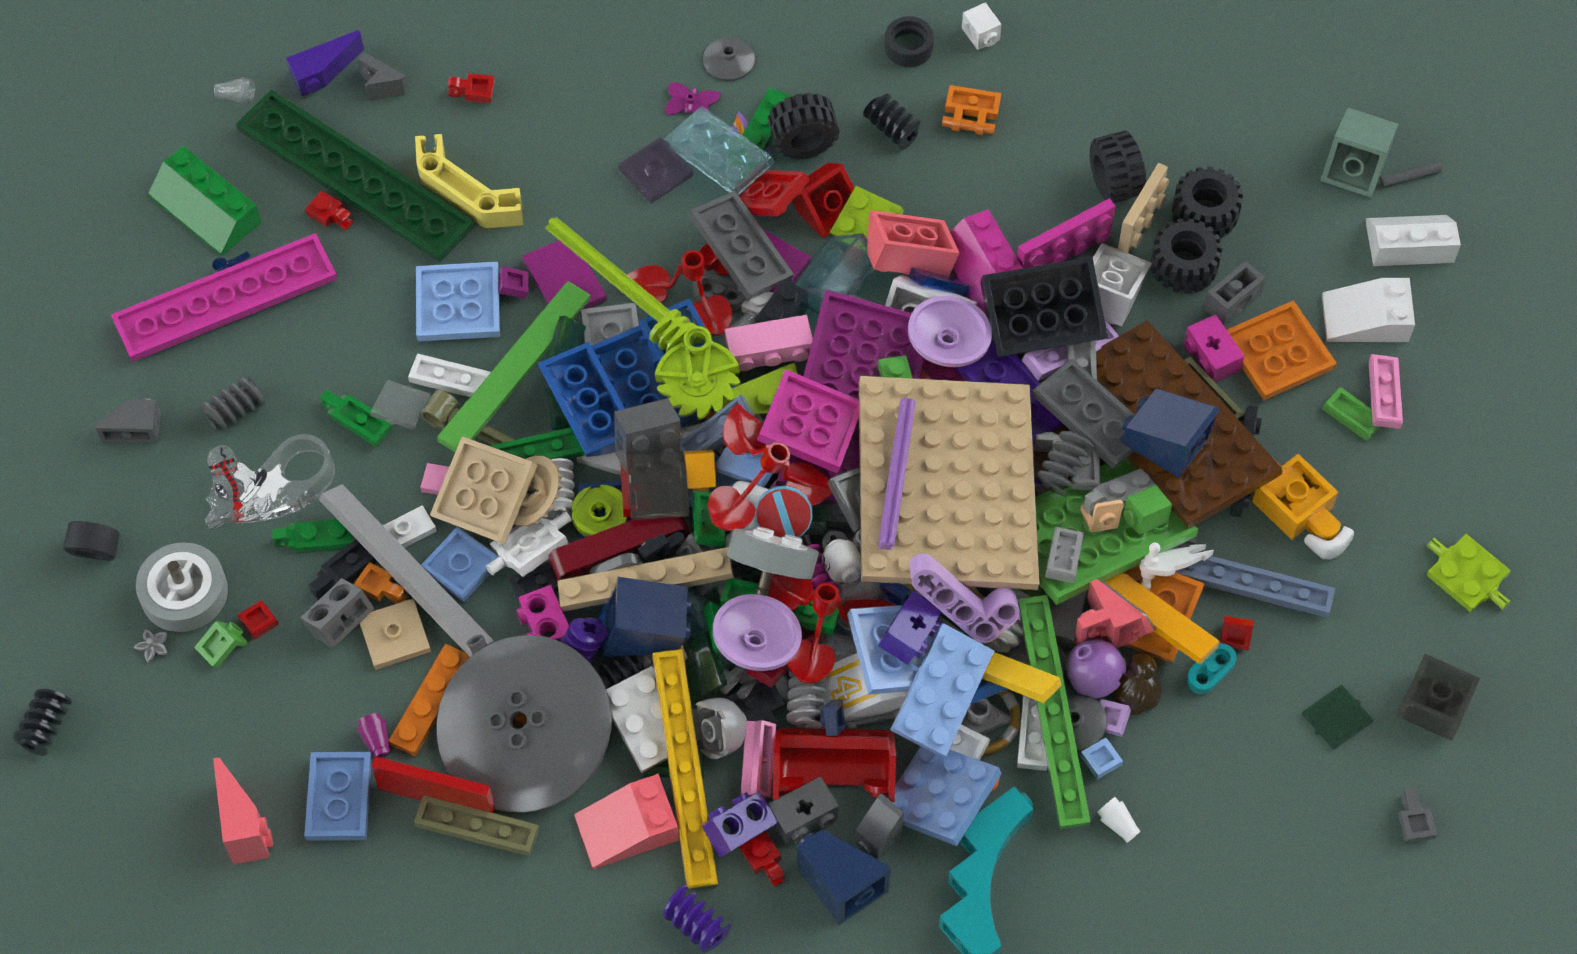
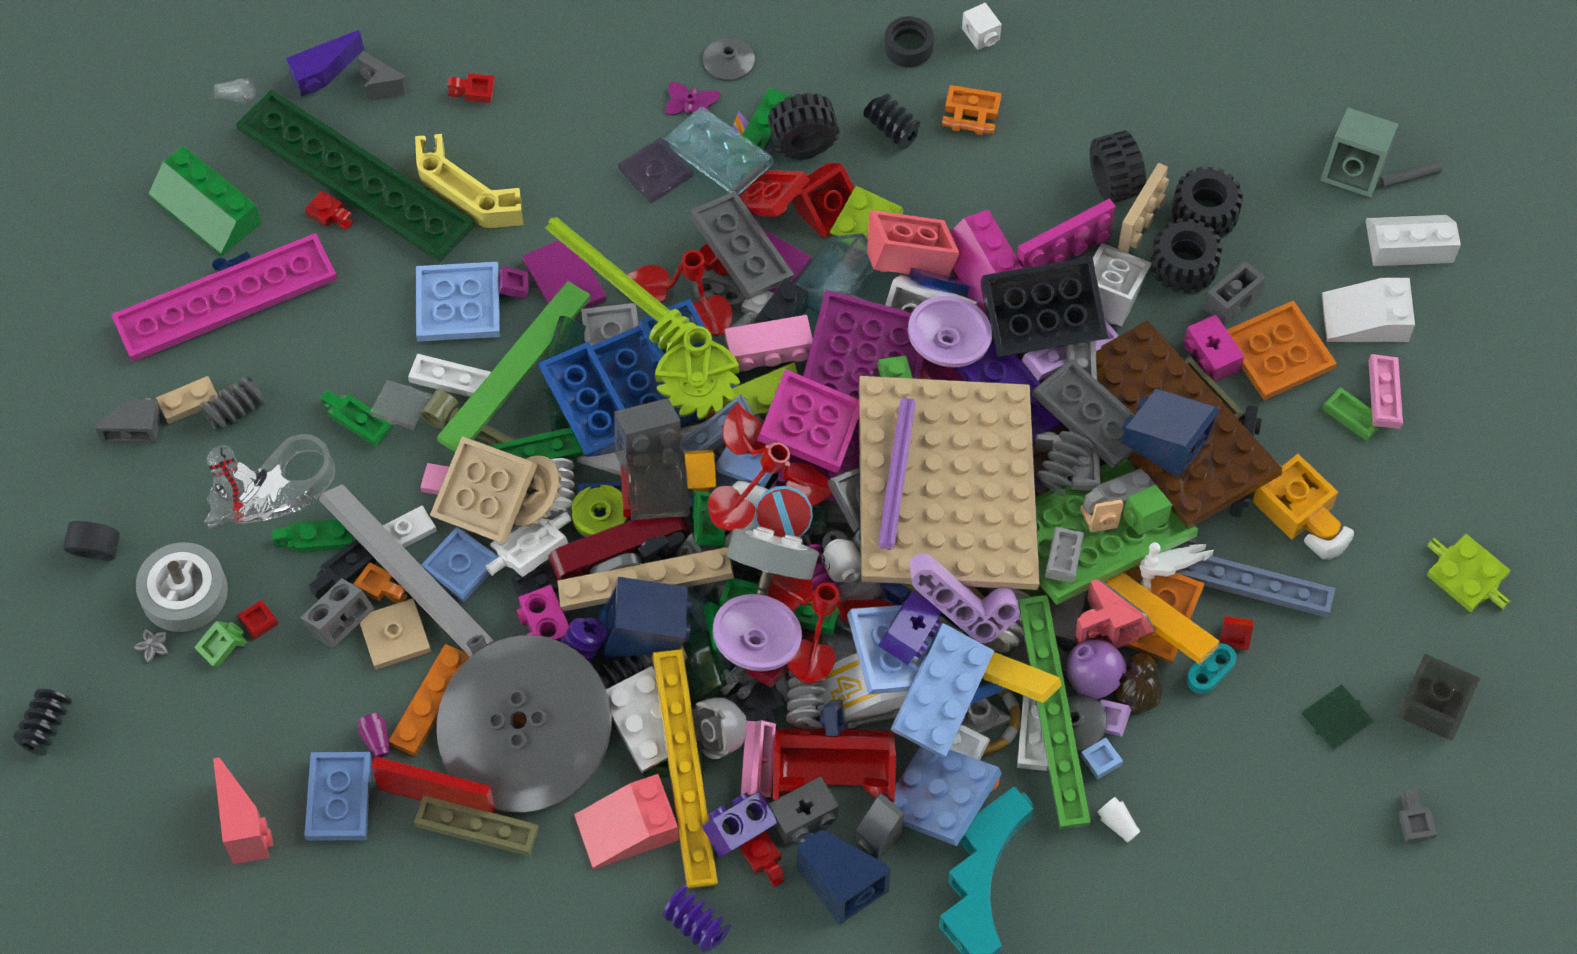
(186, 399): none -> tan plate

